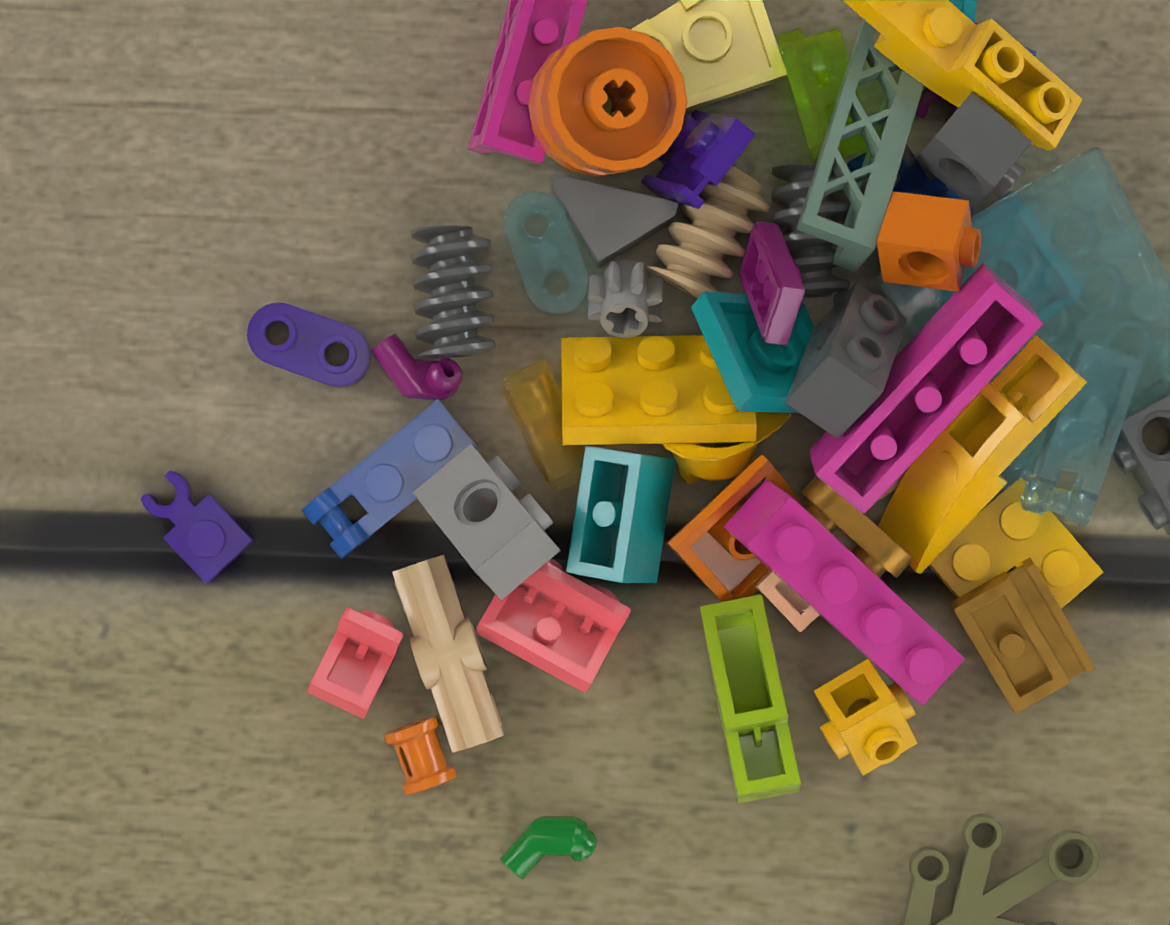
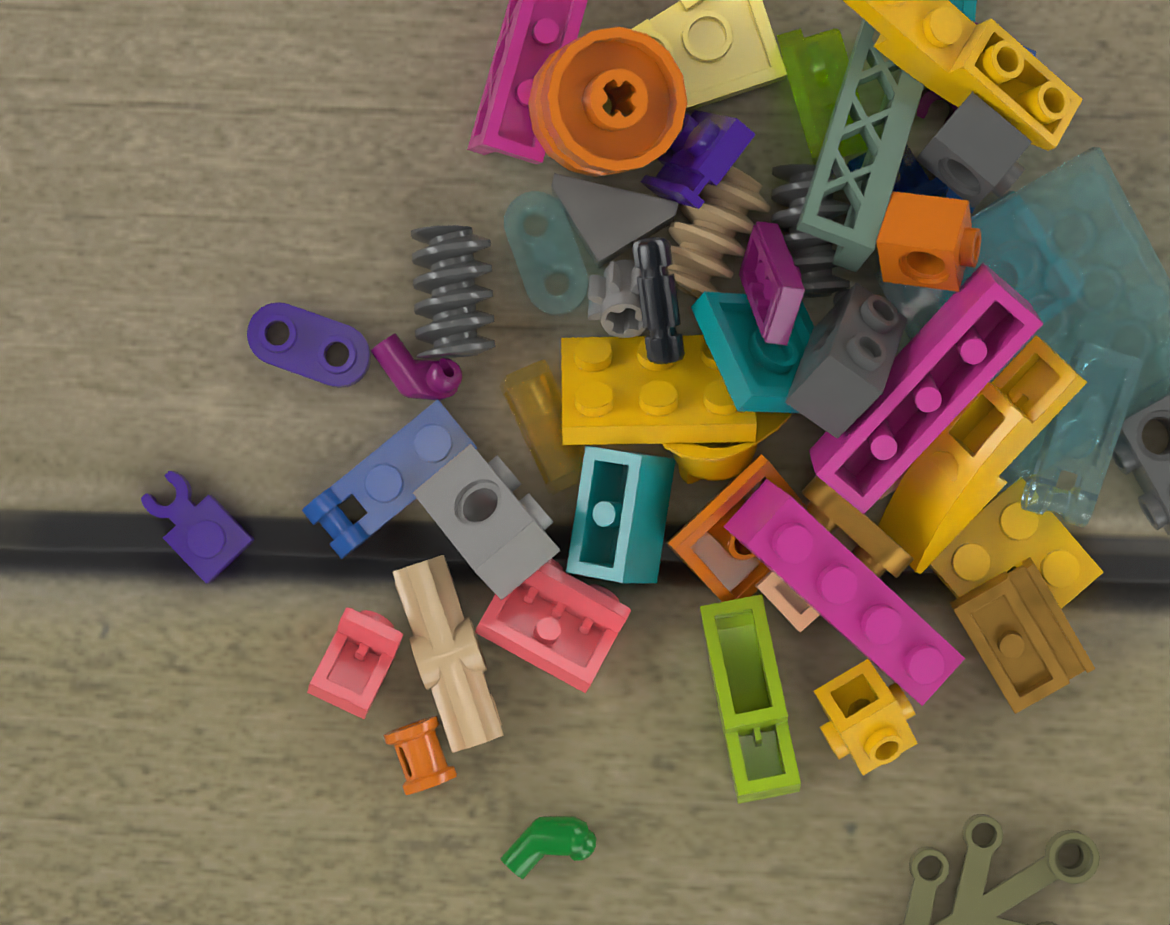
(658, 300): none -> black axle

